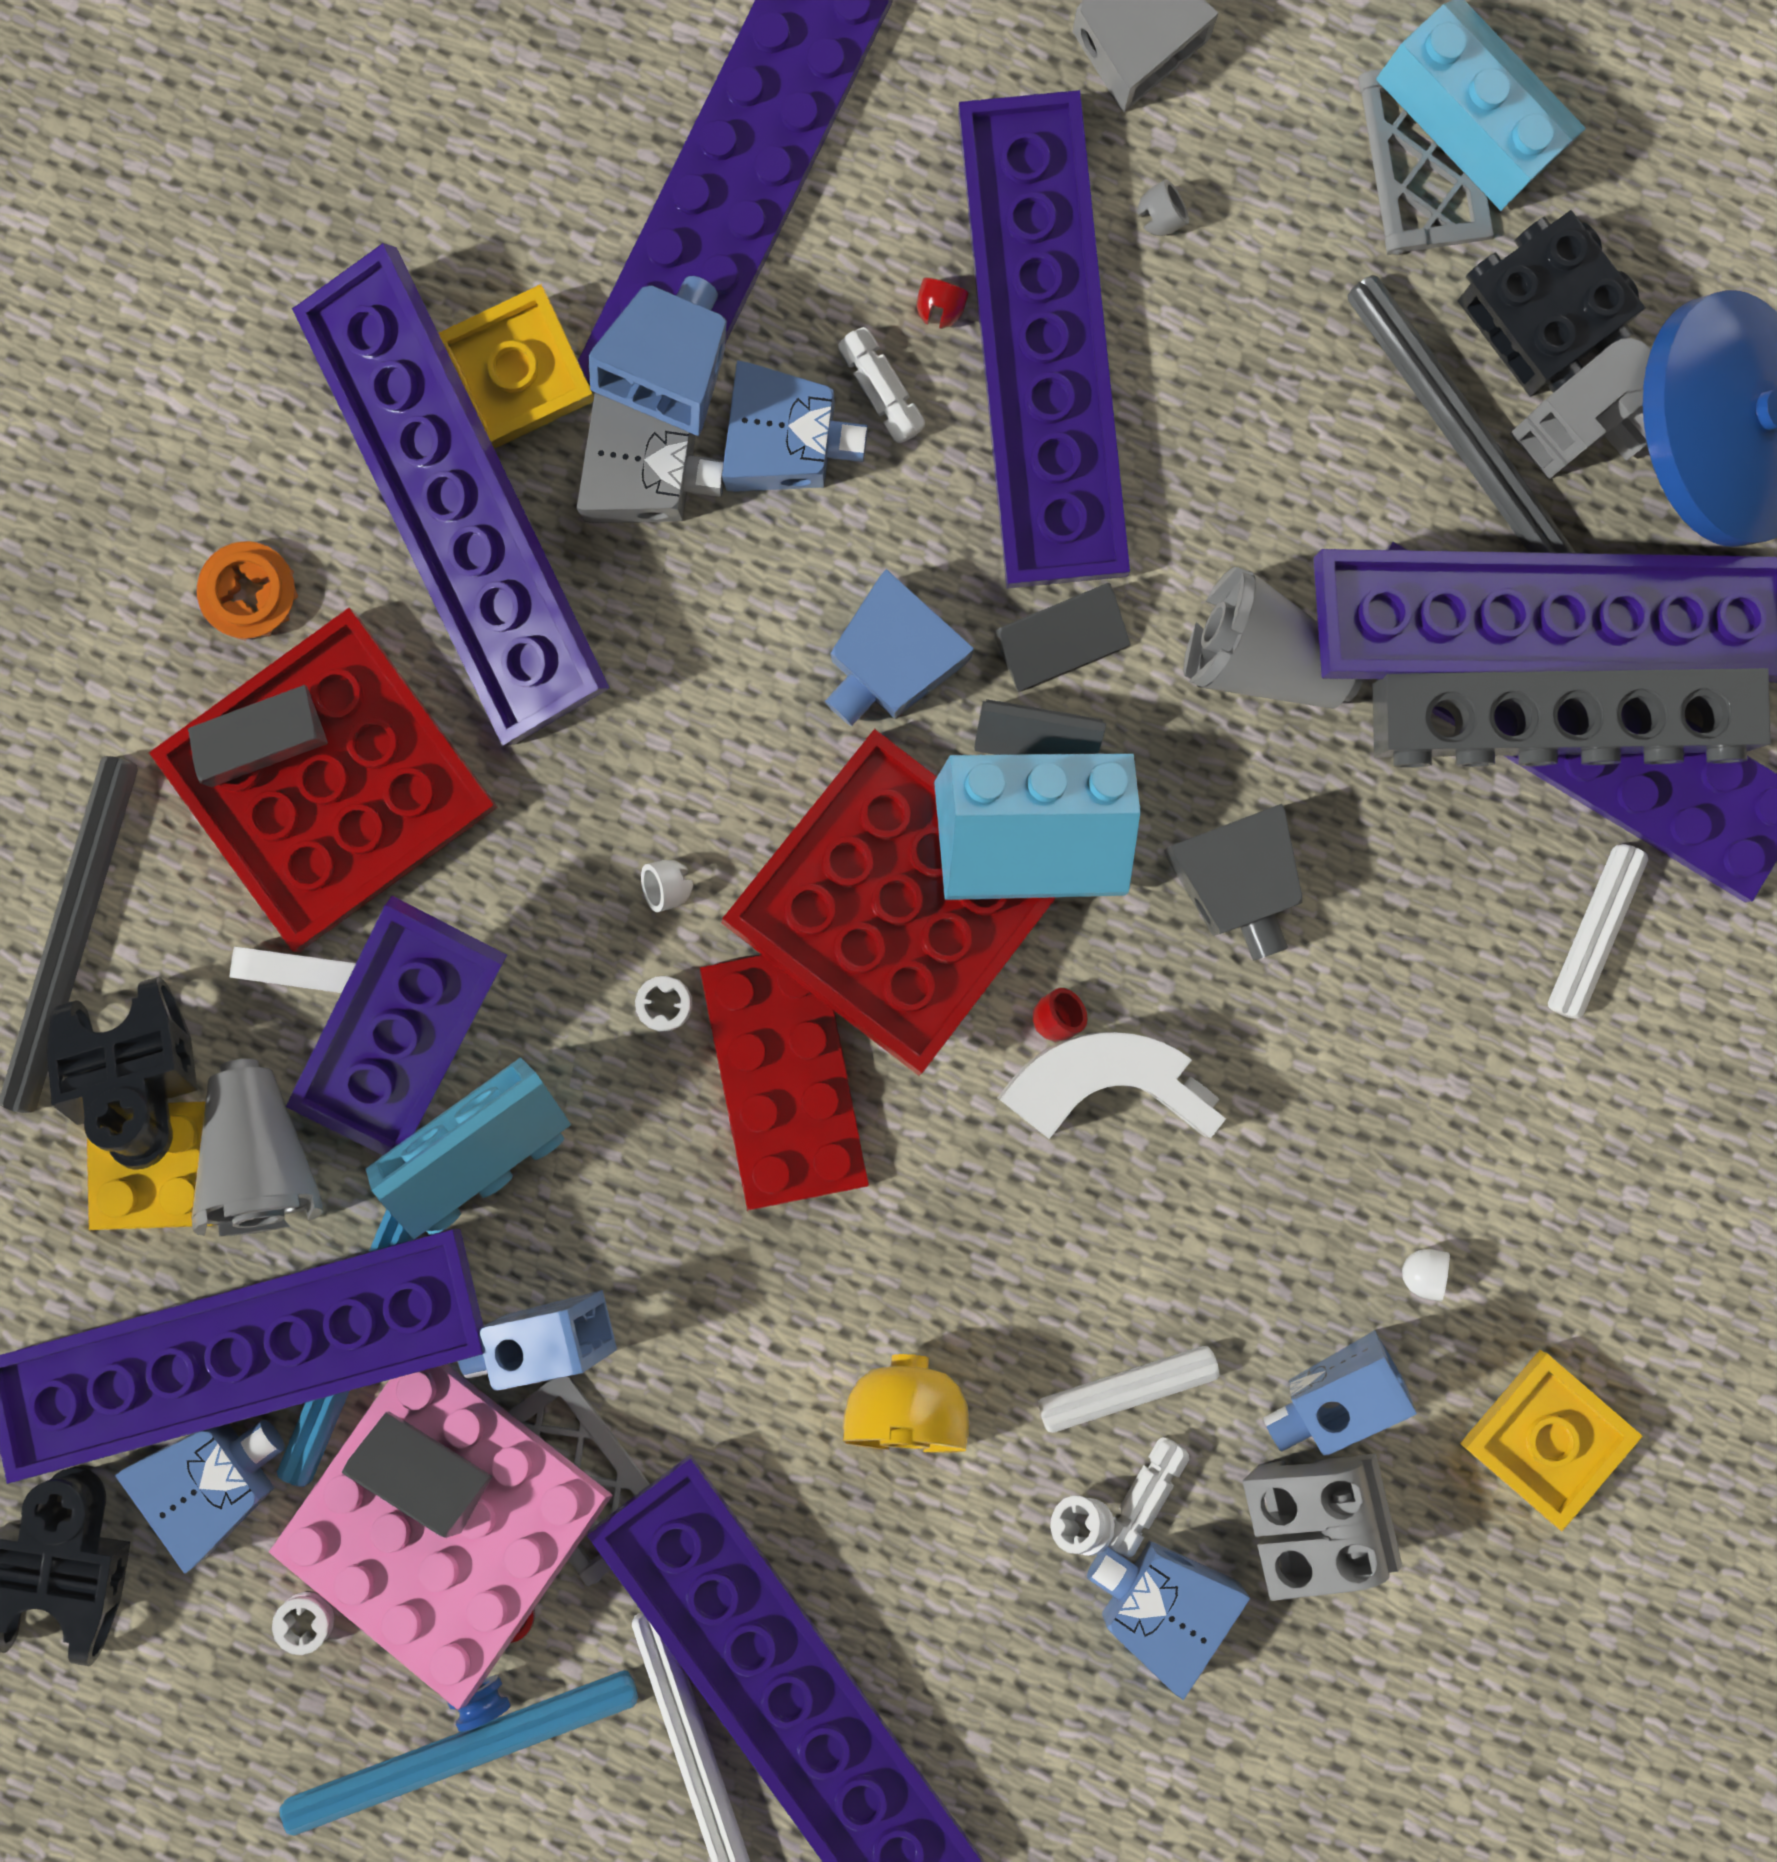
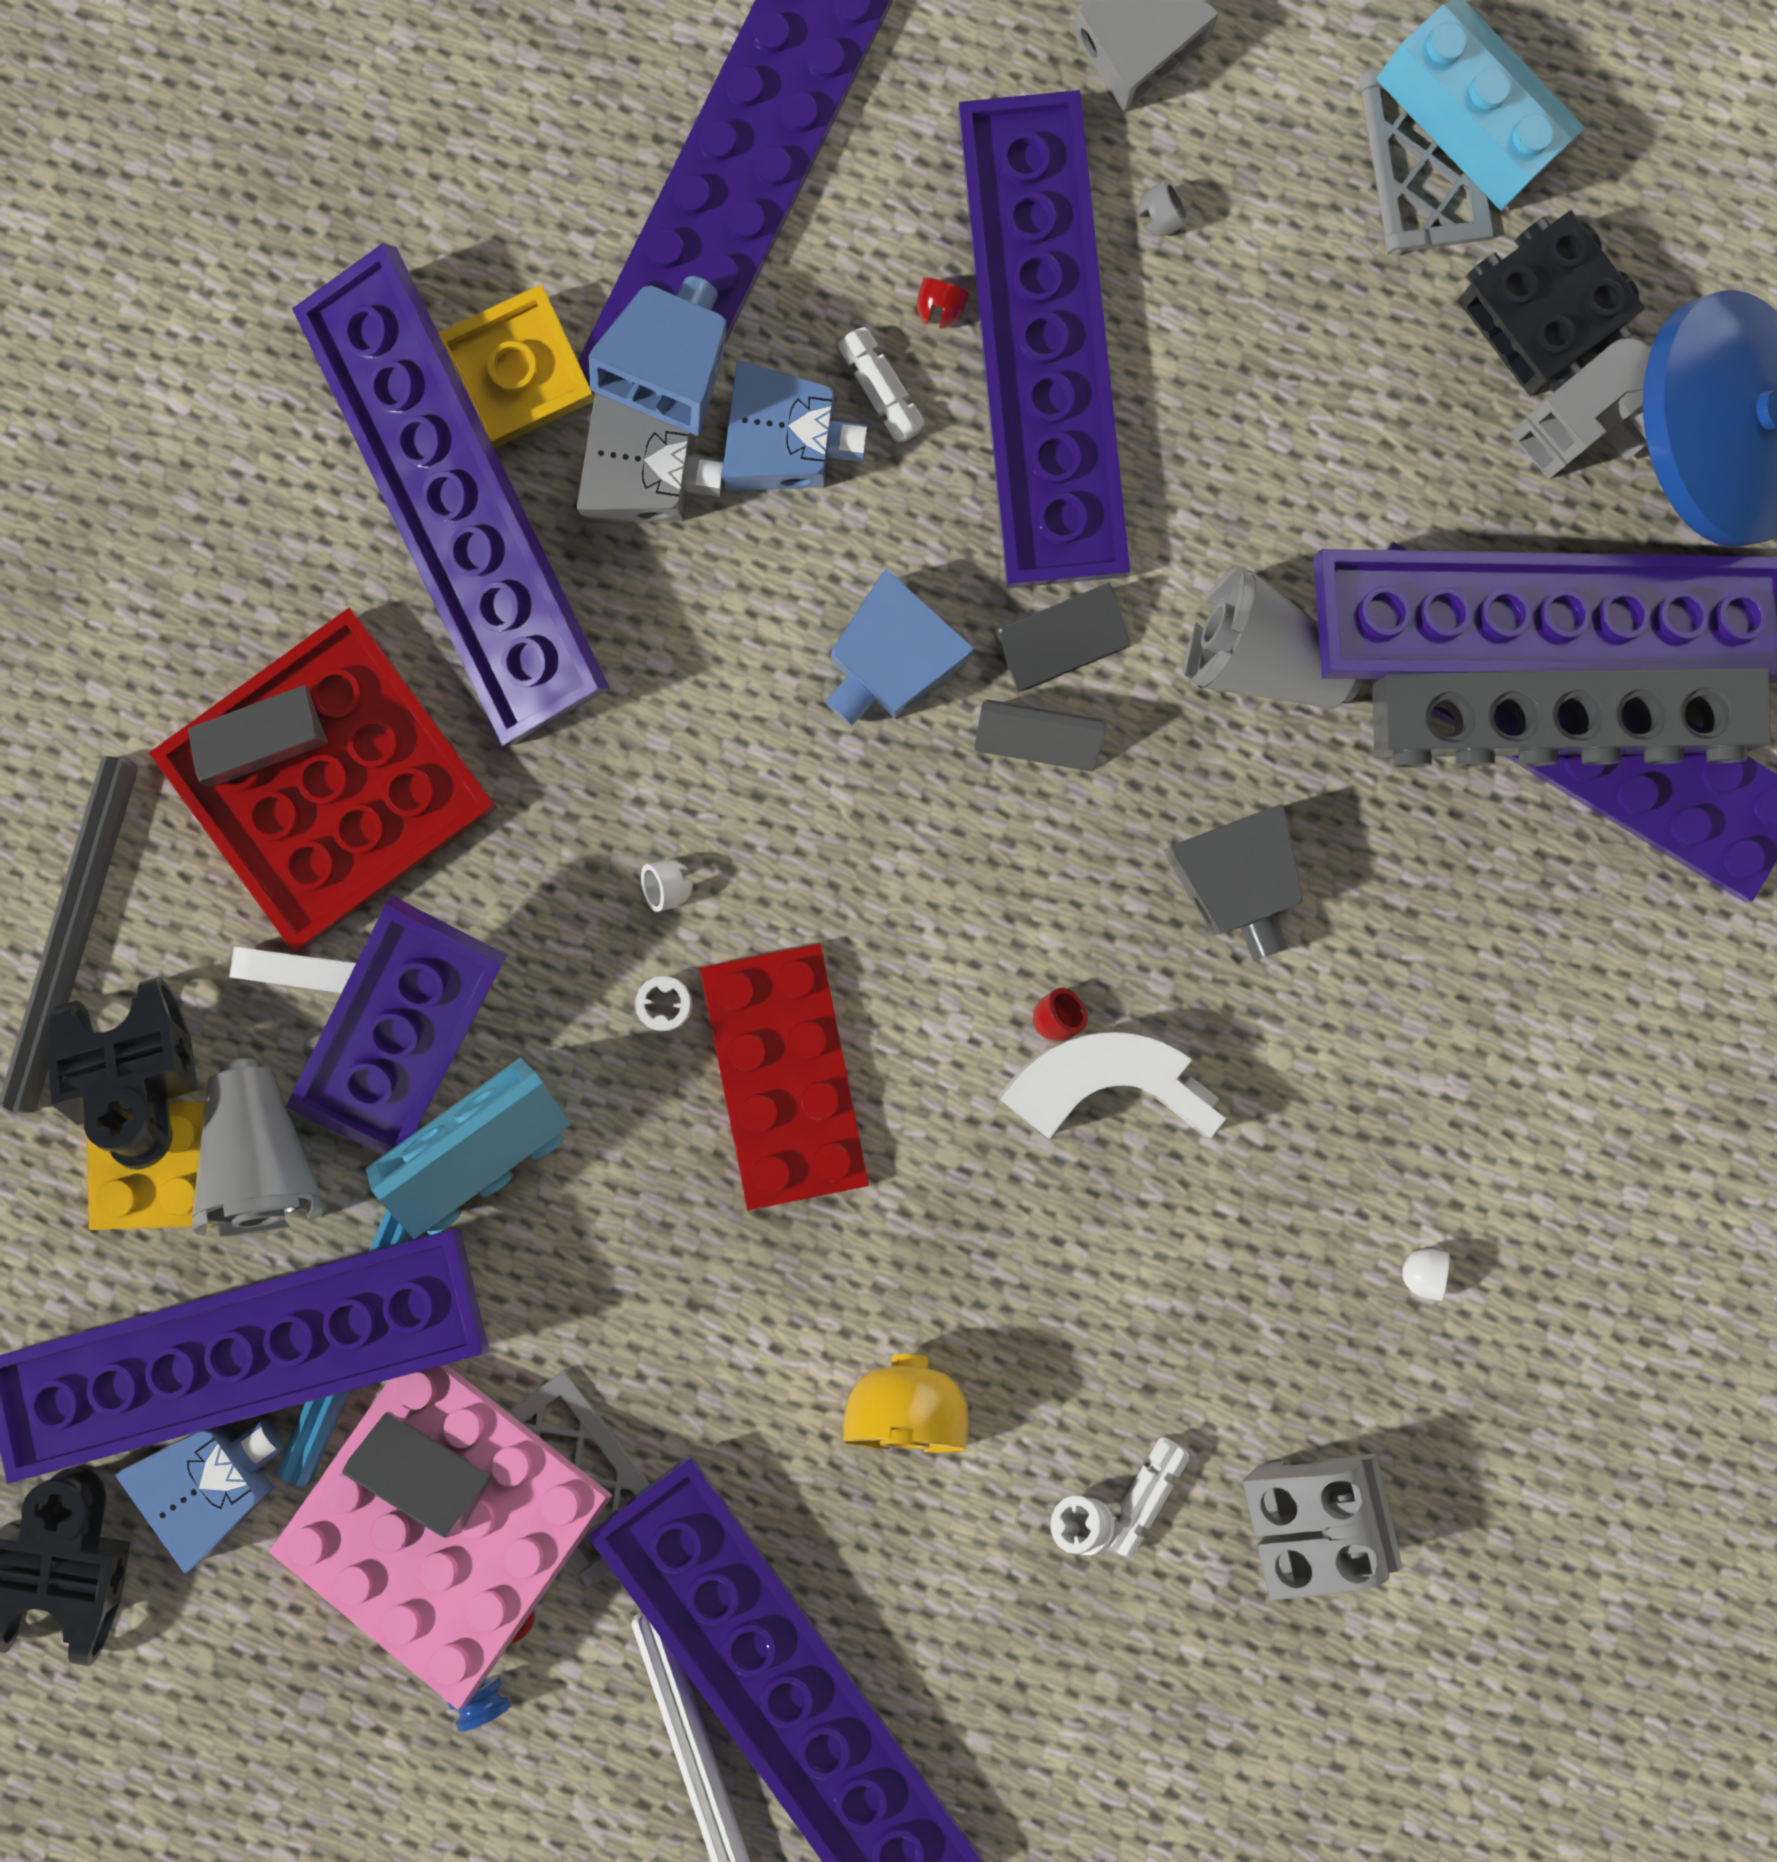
(220, 581): orange gear -> none
(284, 1621): white bush -> none
(458, 1753): dark azure axle -> none
(543, 1342): medium blue torso -> none
(863, 911): red plate -> none
(1037, 825): medium azure slope -> none
(1128, 1389): white axle -> none
(1168, 1610): medium blue torso -> none
(1359, 1379): medium blue torso -> none
(1456, 418): dark grey axle -> none
(1551, 1440): yellow plate -> none
(1598, 931): white axle -> none

